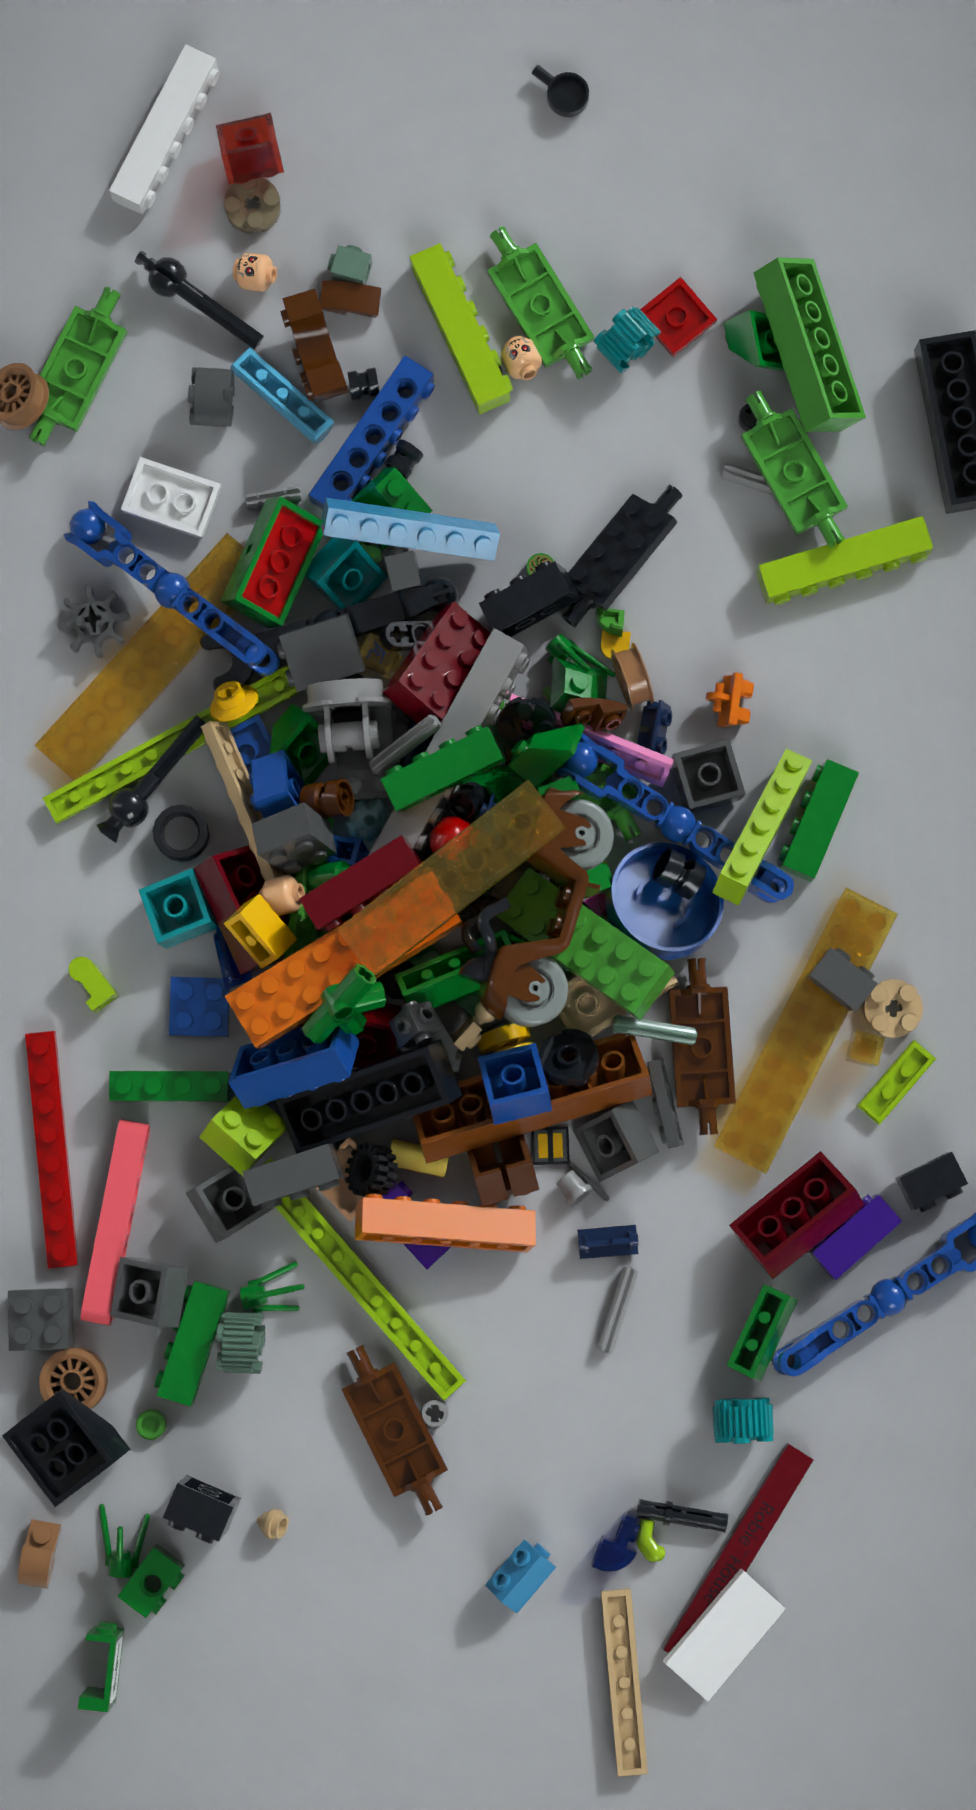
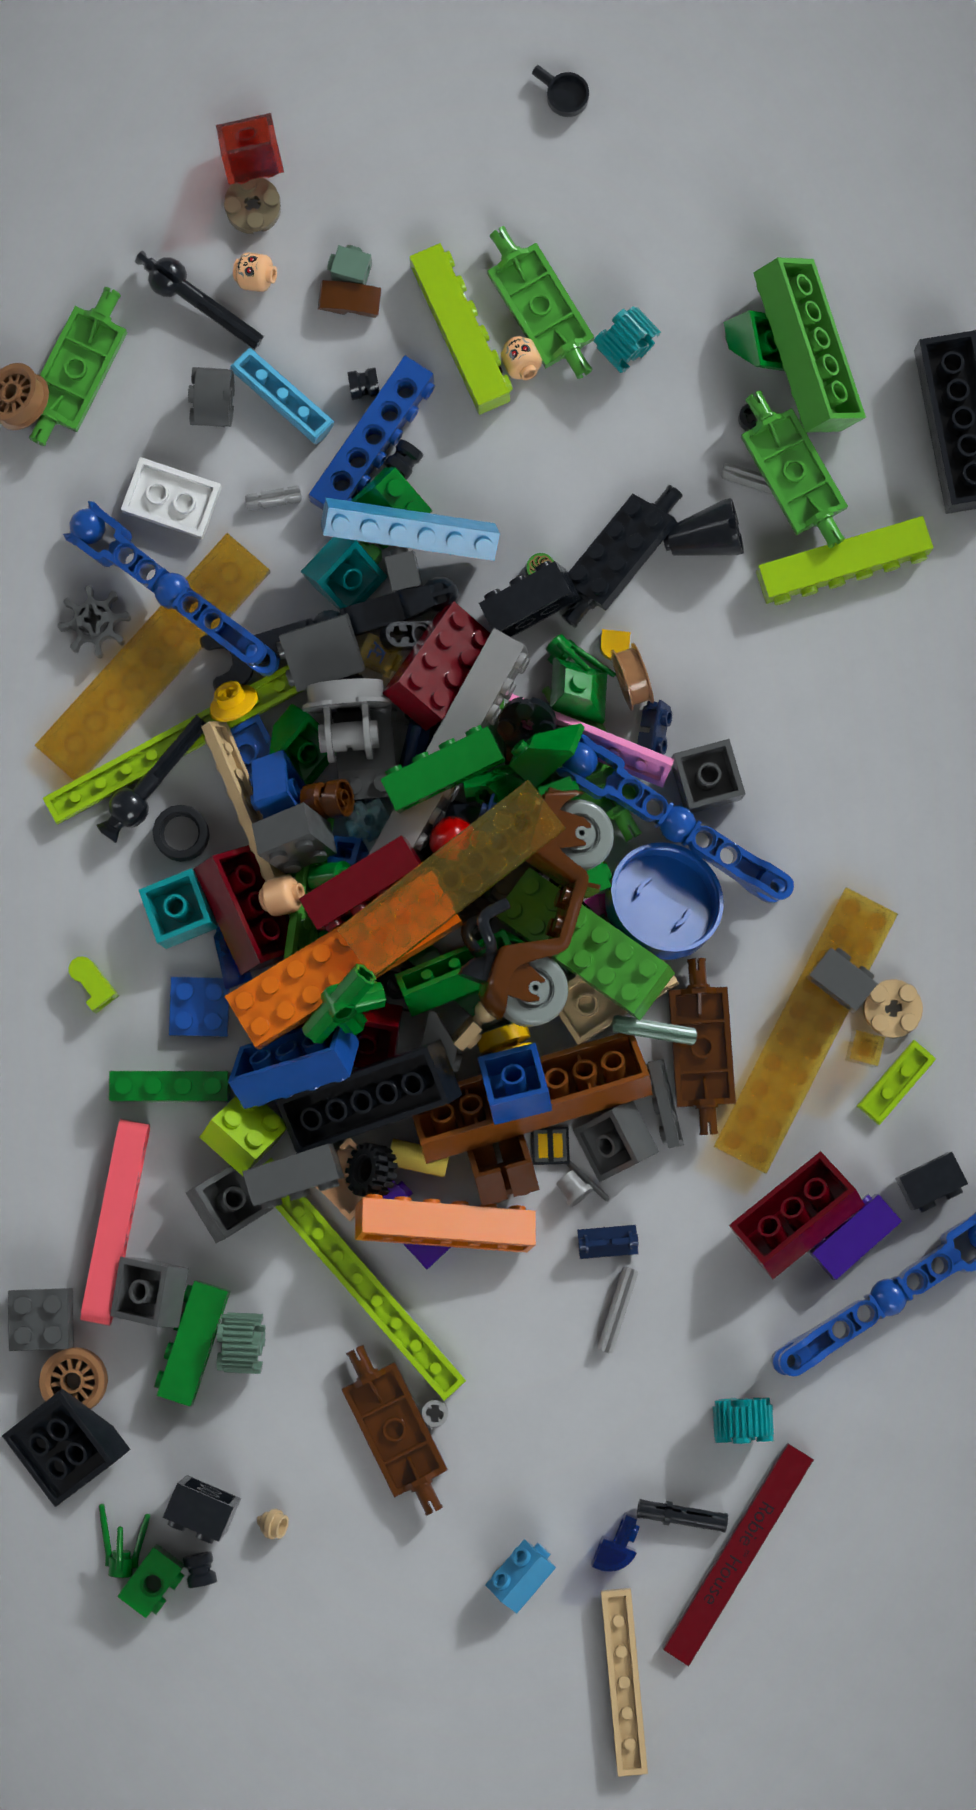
(38, 1554): medium nougat brick -> none
(51, 1149): red plate -> none
(104, 1698): green panel -> none
(151, 1424): bright green tile -> none
(164, 130): white brick -> none
(199, 1569): none -> black wheel
(255, 1296): green plant -> none
(260, 931): yellow brick -> none
(273, 562): brick -> none
(314, 350): reddish brown brick -> none
(404, 744): light grey axle -> none
(415, 1024): dark grey brick -> none
(467, 800): black wheel -> none
(573, 1072): black plate -> none
(599, 712): reddish brown slope -> none
(610, 620): bright green tile -> none
(646, 1544): lime arm -> none
(678, 316): red plate -> none
(681, 874): black wheel -> none
(707, 532): none -> black cone
(724, 1634): white tile -> none
(727, 700): orange hips -> none
(762, 827): lime brick -> none
(762, 1332): green brick -> none
(819, 820): green brick -> none

